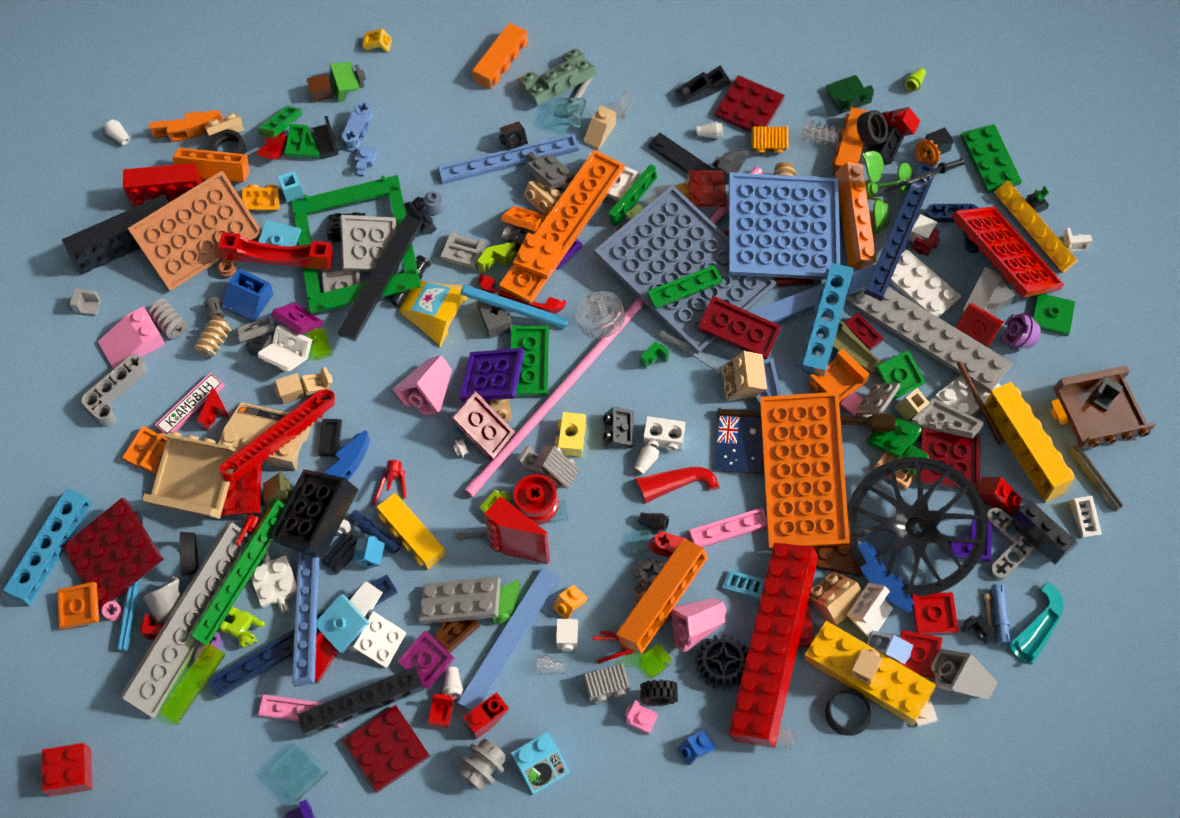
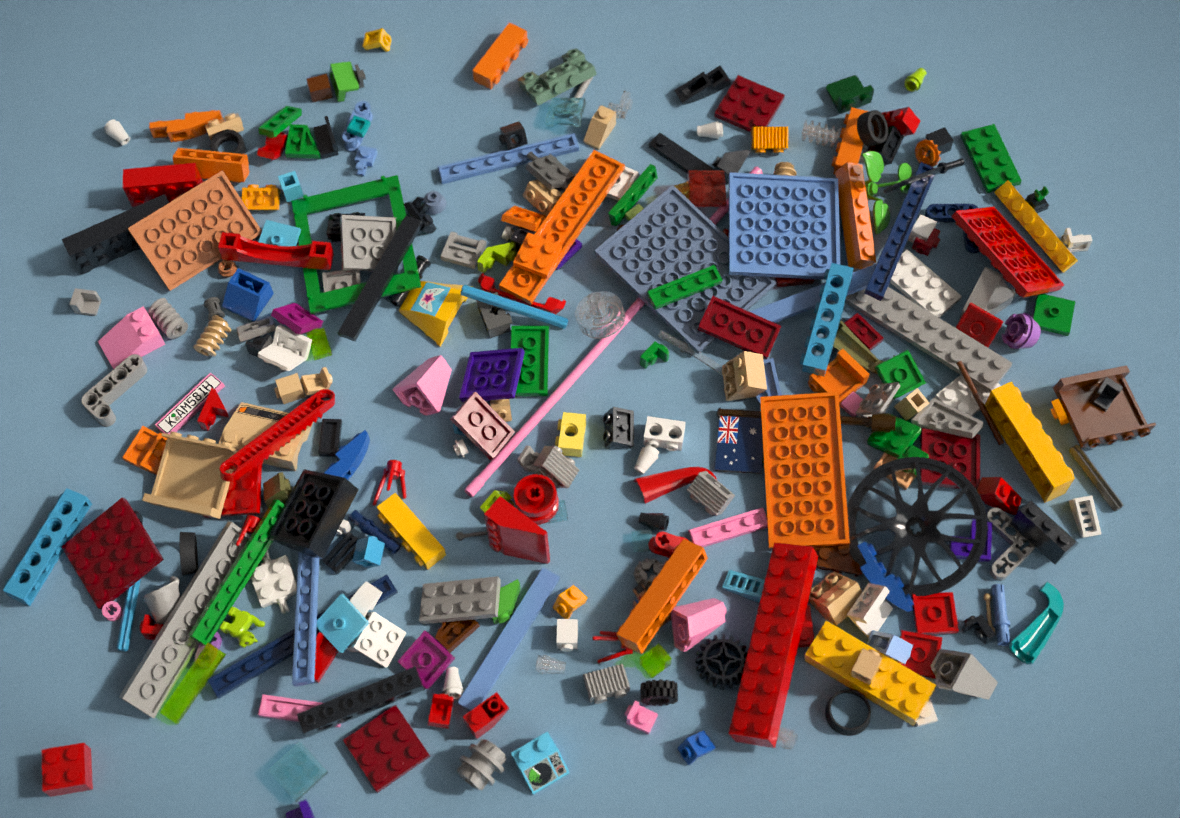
(78, 605): orange tile -> none
(358, 126): none -> teal tile
(710, 493): none -> light grey brick

